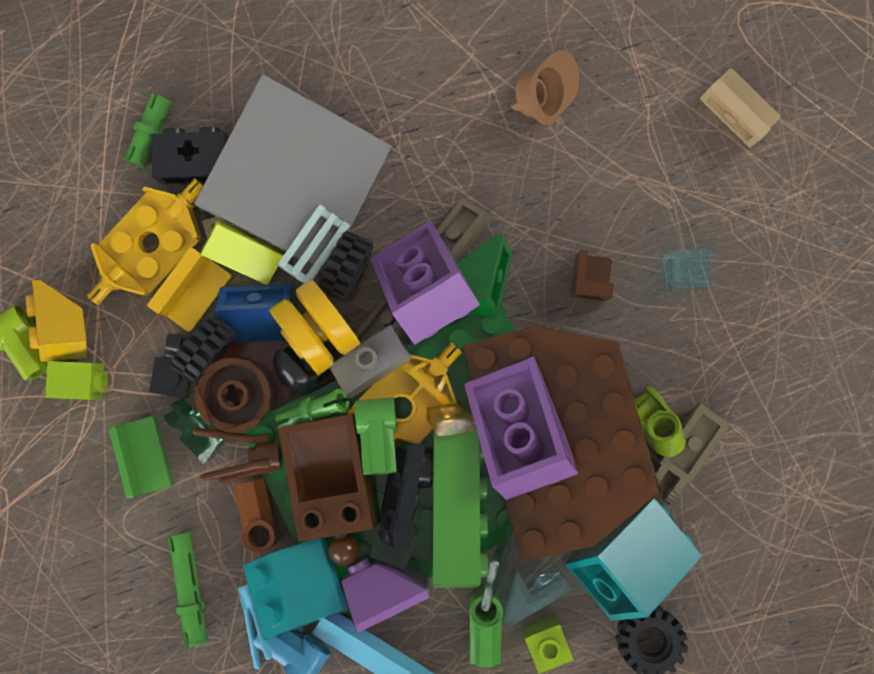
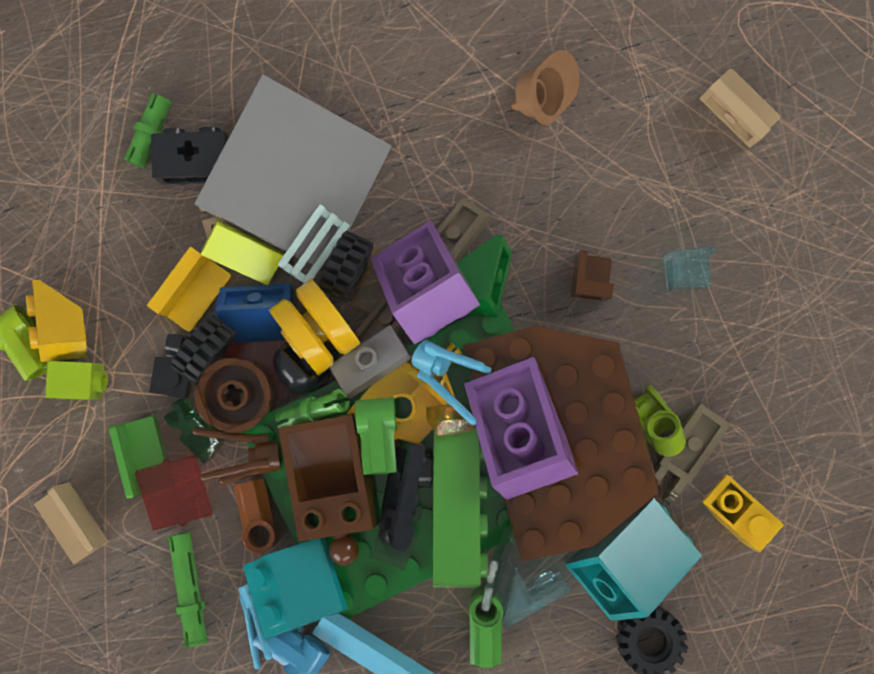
(71, 522): none -> tan panel
(122, 255): yellow plate -> none
(174, 492): none -> clear red piece
(381, 591): medium lavender slope -> none
(434, 360): none -> medium azure plant
(547, 643): lime brick -> none
(742, 514): none -> yellow slope

